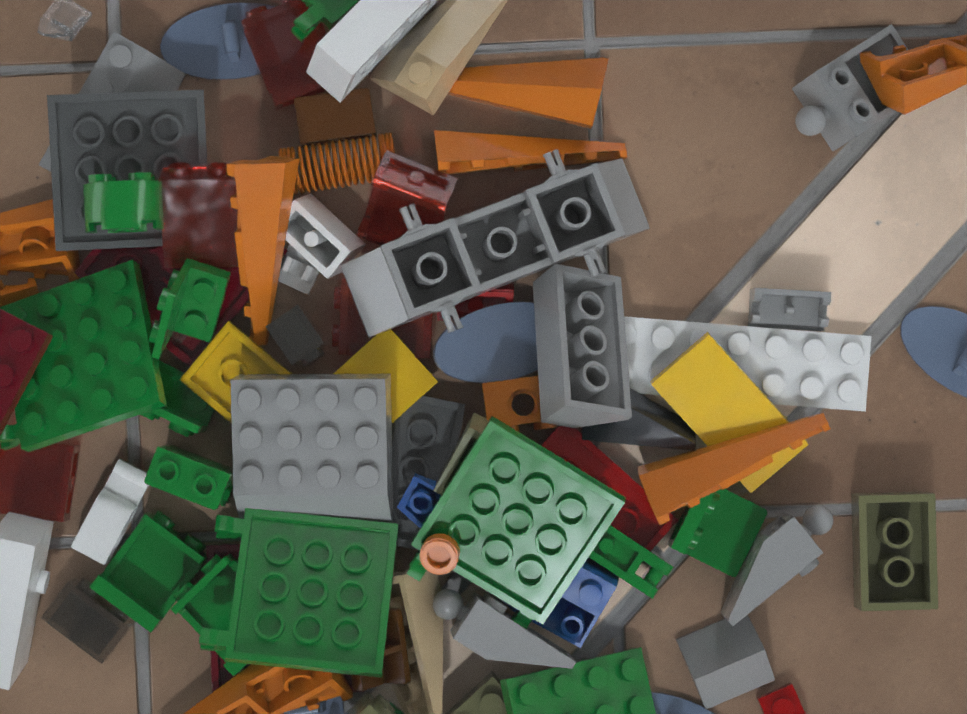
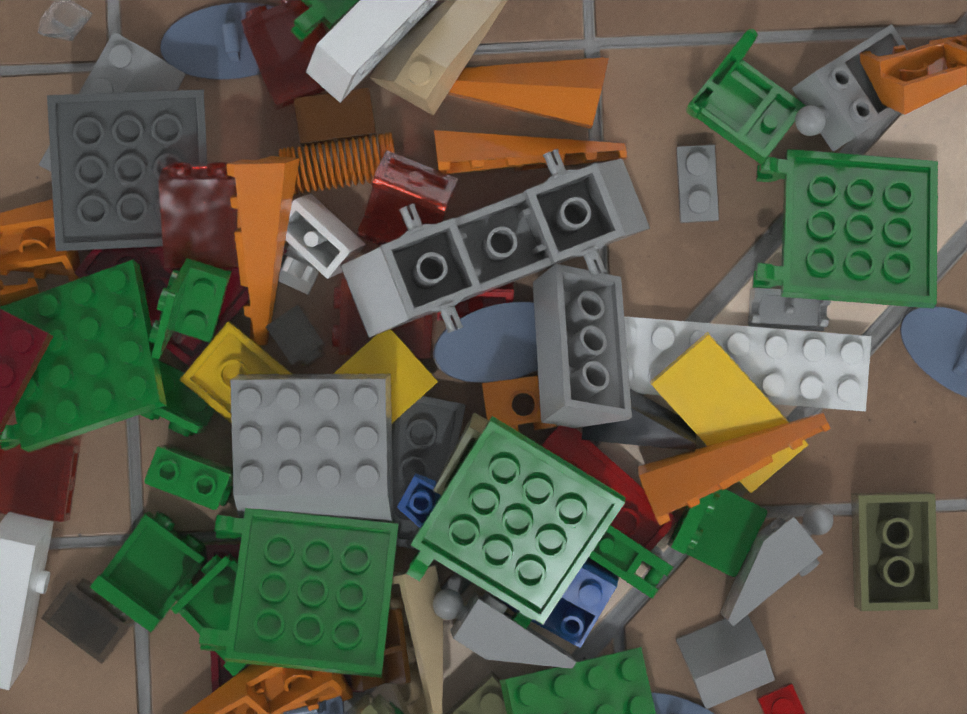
(111, 513): white piece -> none
(123, 204): green brick -> none
(439, 554): orange tile -> none
(697, 183): none -> light grey plate
(745, 104): none -> green piece
(855, 228): none -> green plate

